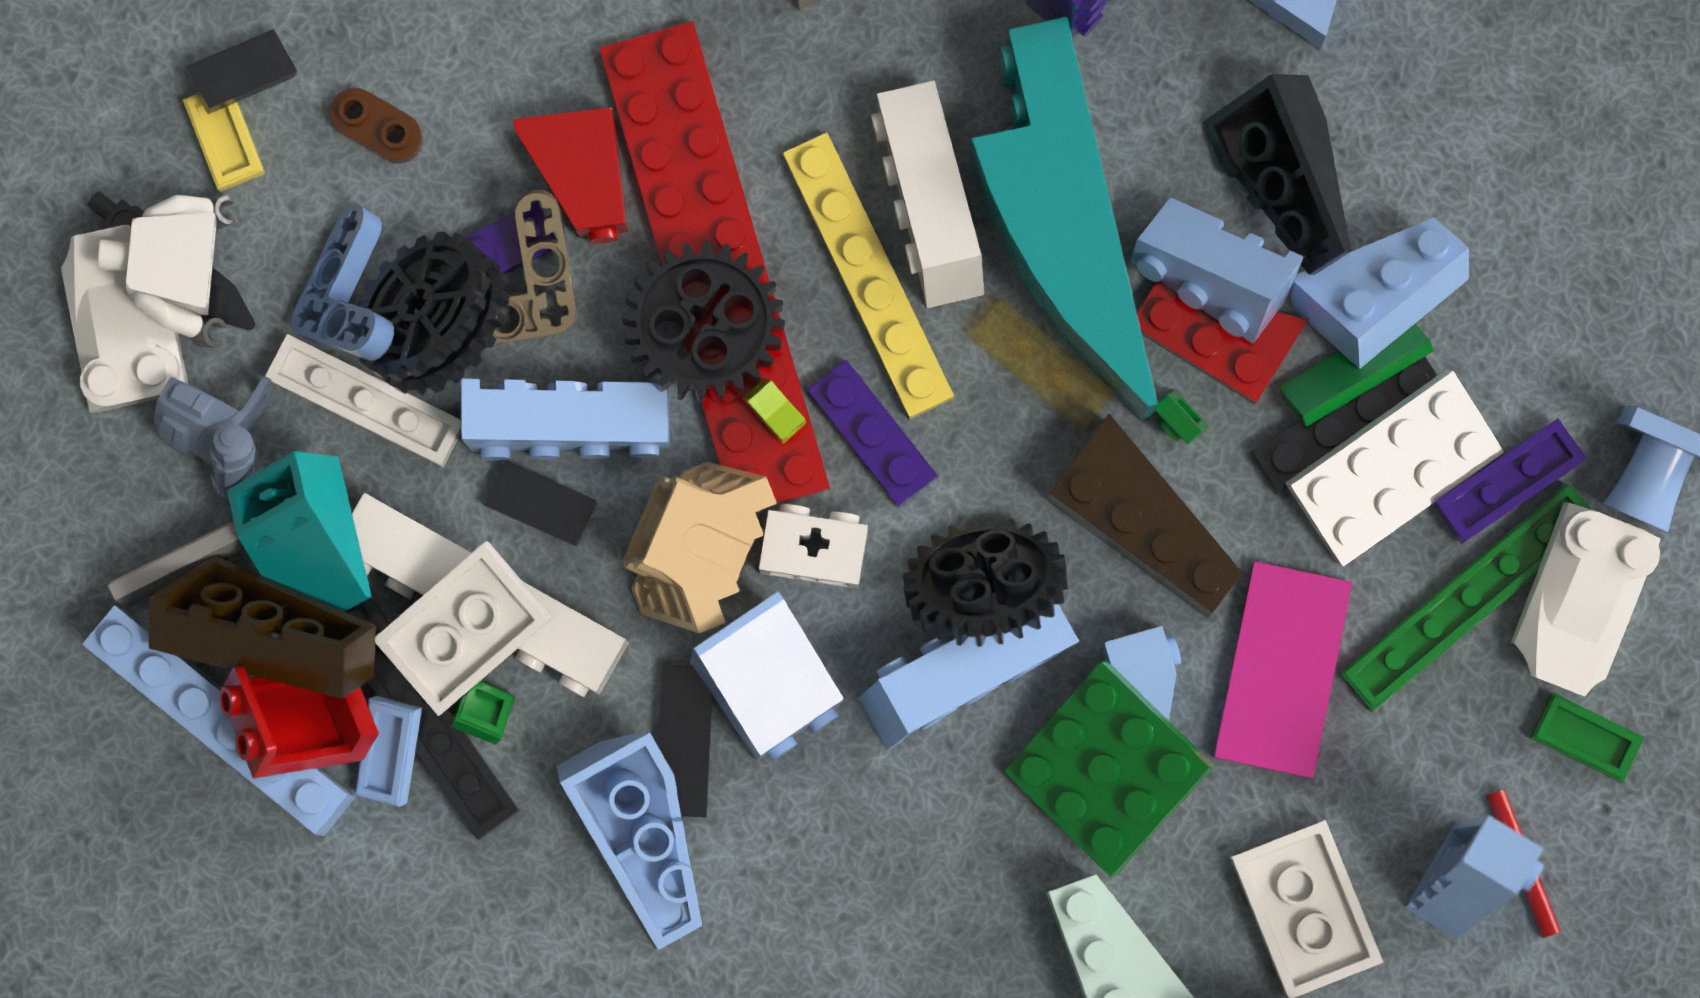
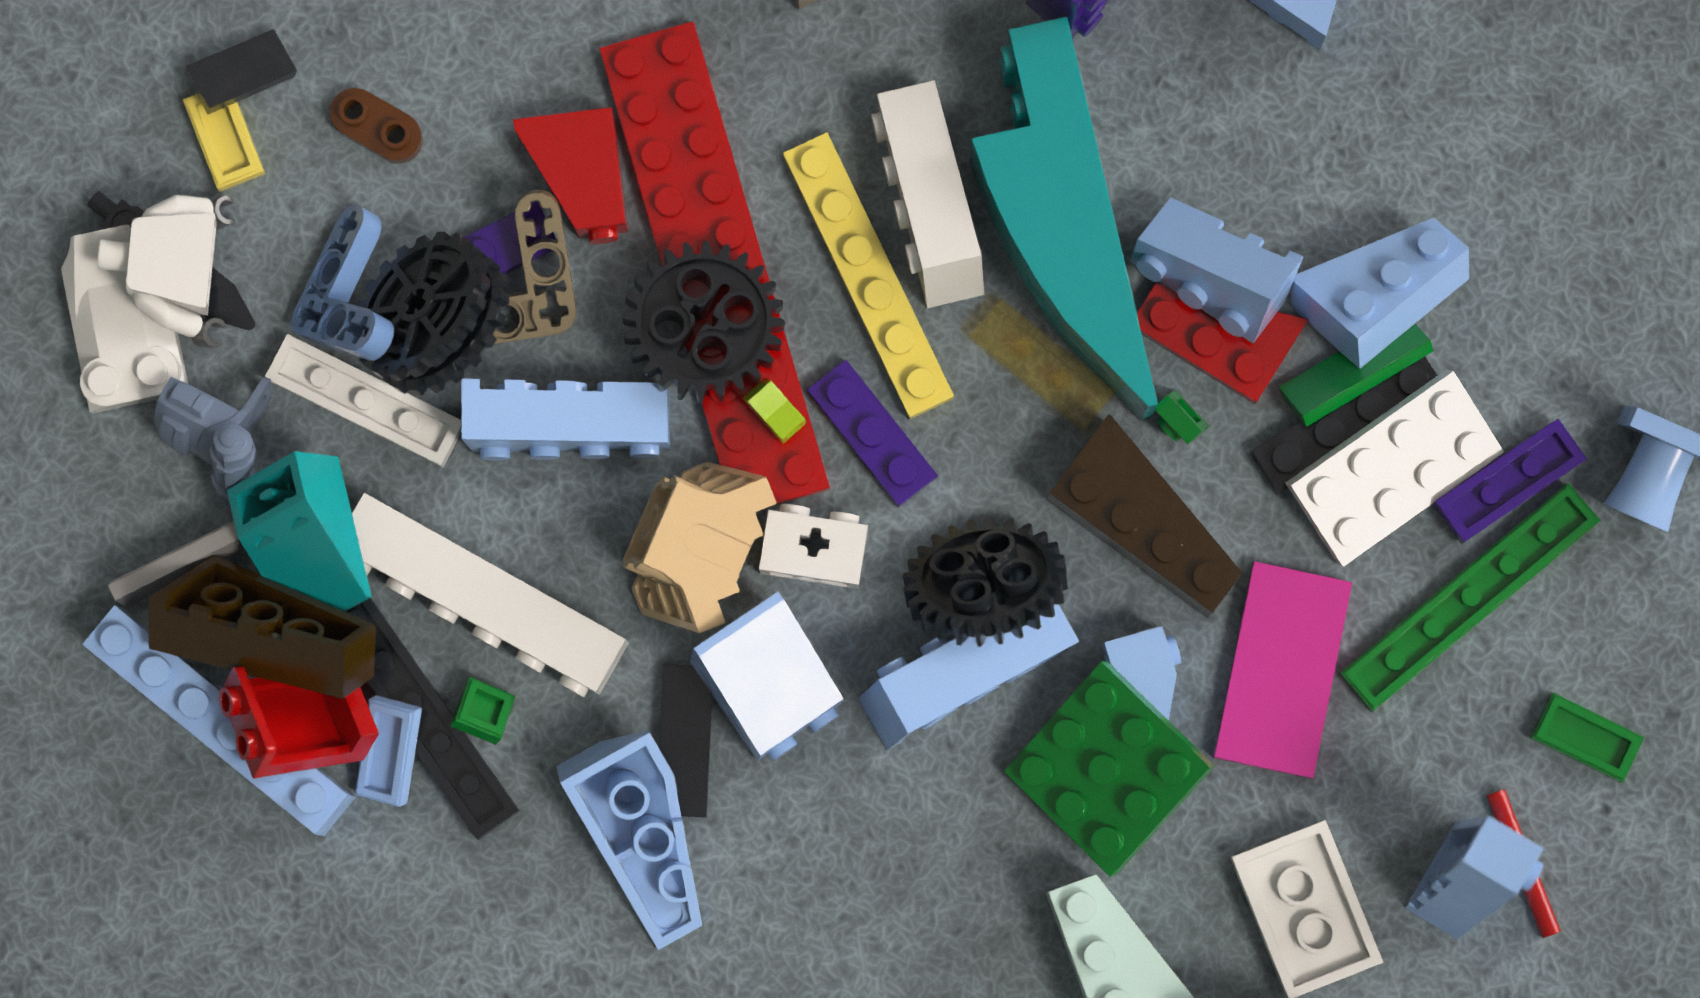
(463, 628): white plate -> none
(541, 503): black tile -> none
(1284, 159): black wedge -> none
(1583, 597): white slope -> none

